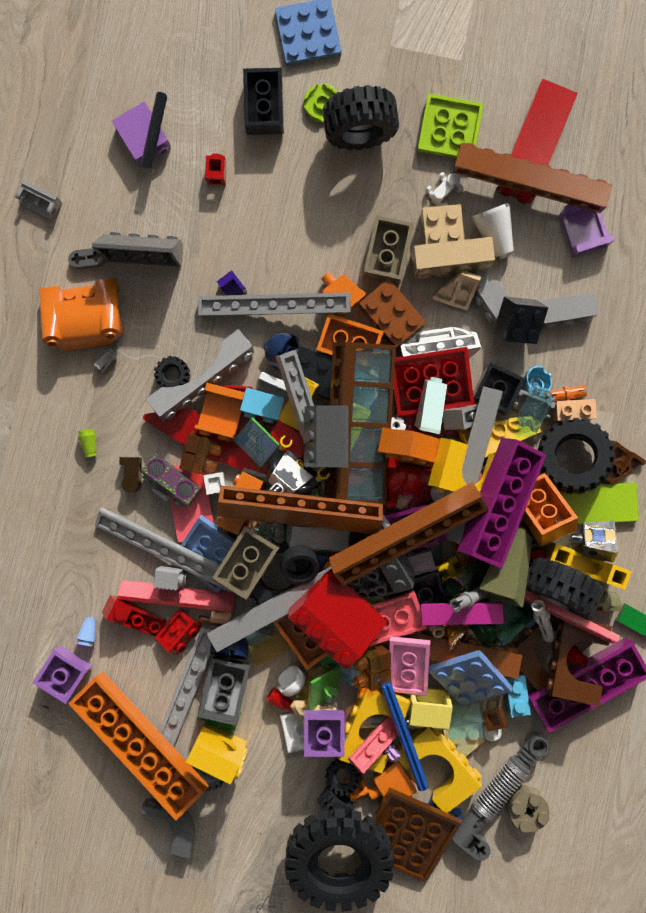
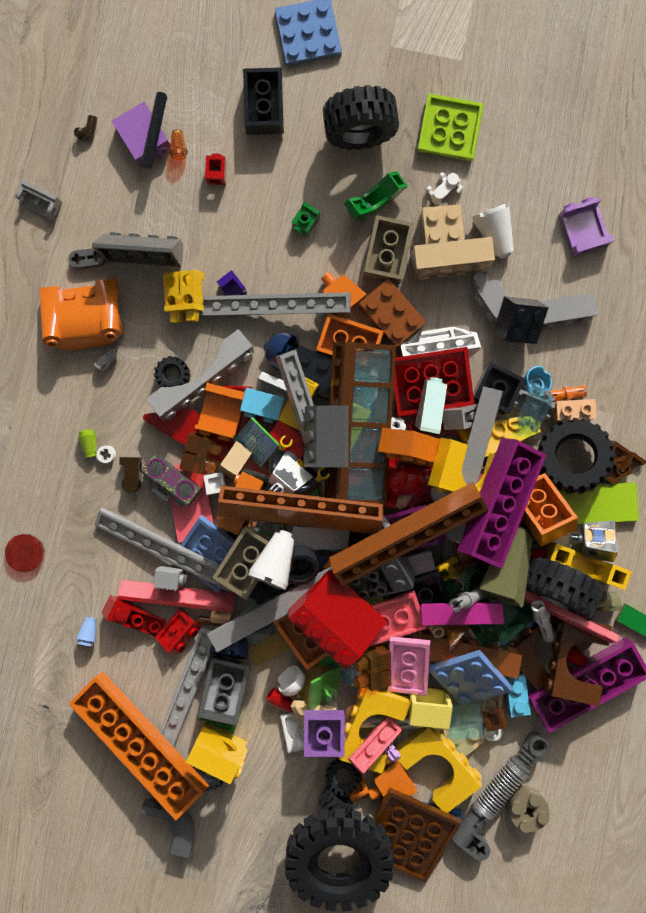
(24, 552): none -> clear red tile
(62, 674): medium lavender brick -> none
(88, 130): none -> dark brown arm
(101, 457): none -> white bush
(178, 147): none -> clear orange cone
(183, 295): none -> yellow hips
(234, 460): none -> tan slope
(274, 561): none -> white cone
(305, 226): none -> green brick
(315, 100): lime tile -> none
(377, 197): none -> green arch
(404, 736): blue axle -> none
(459, 290): tan wing -> none
(532, 178): dark orange brick -> none
(541, 130): red brick -> none

